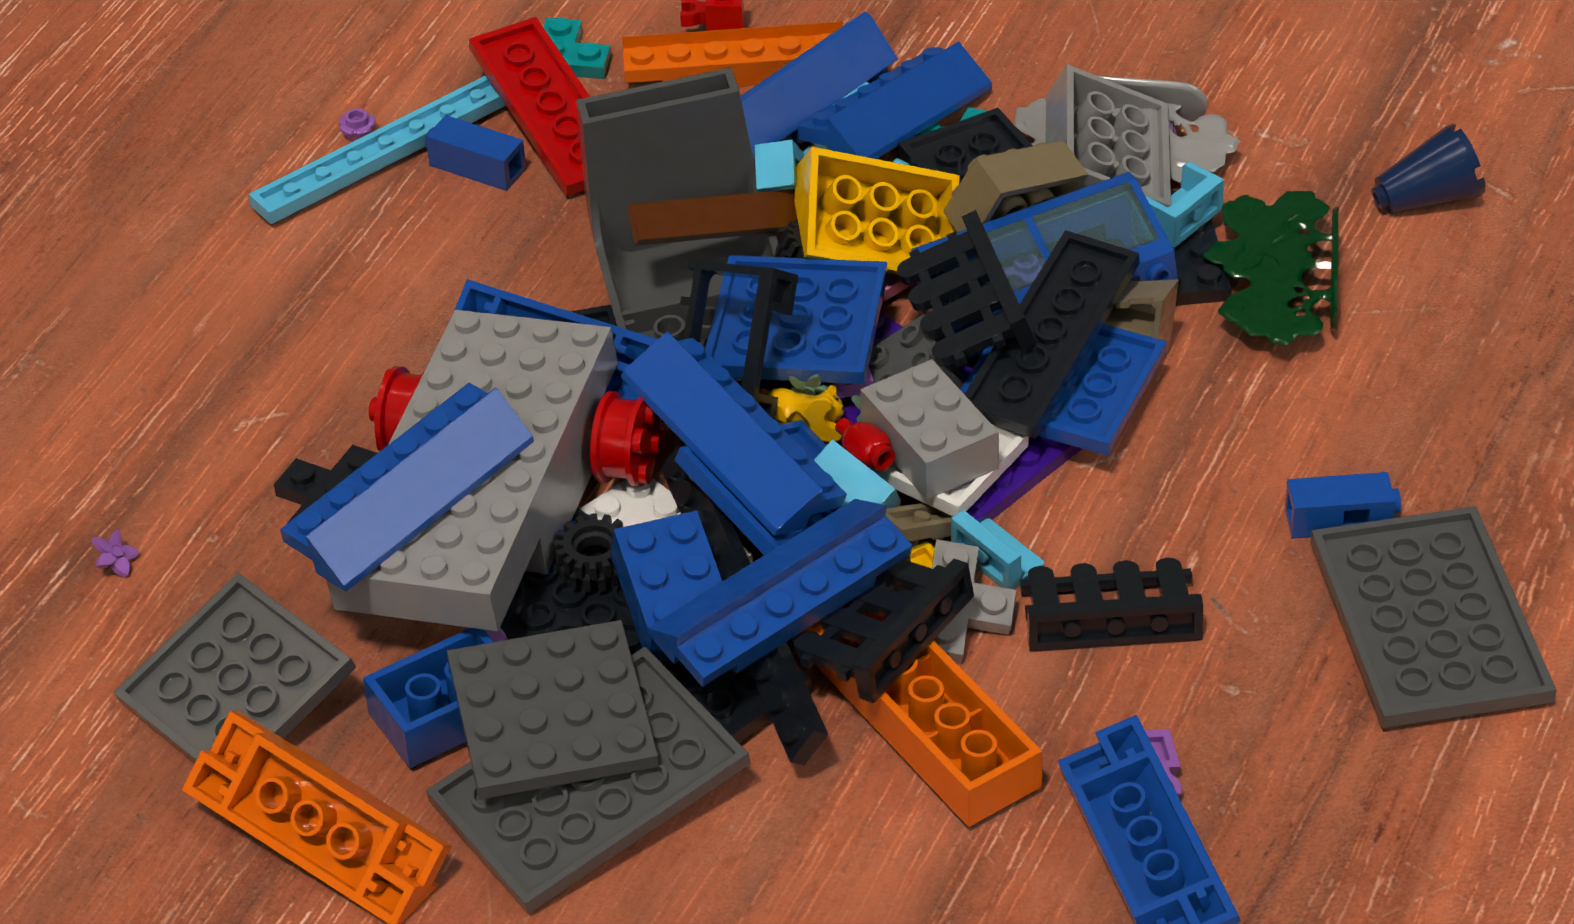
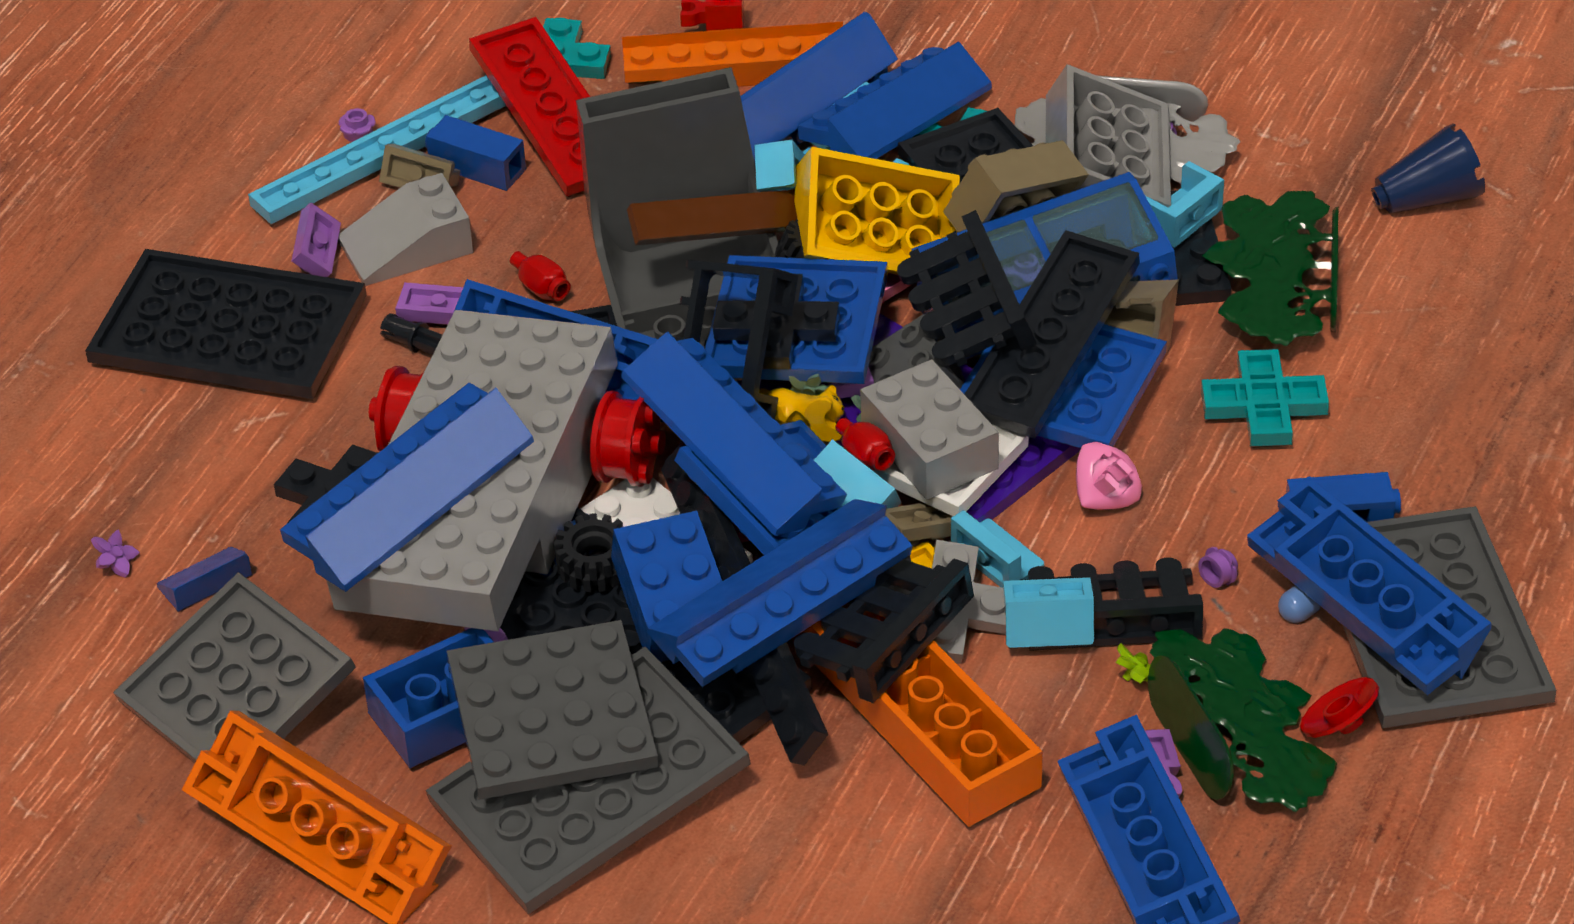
(204, 577): none -> blue slope
(227, 323): none -> black plate
(316, 241): none -> medium lavender plate
(407, 165): none -> dark tan plate
(408, 231): none -> light grey slope
(414, 335): none -> black axle
(427, 302): none -> medium lavender plate
(541, 276): none -> red plant
(808, 323): none -> black plate
(1049, 612): none -> medium azure panel
(1106, 478): none -> bright pink piece
(1136, 665): none -> lime plant
(1218, 567): none -> medium lavender plate
(1242, 703): none -> dark green plant
(1264, 397): none -> teal plate
(1296, 605): none -> medium blue cylinder
(1340, 708): none -> red dish
(1370, 586): none -> blue slope

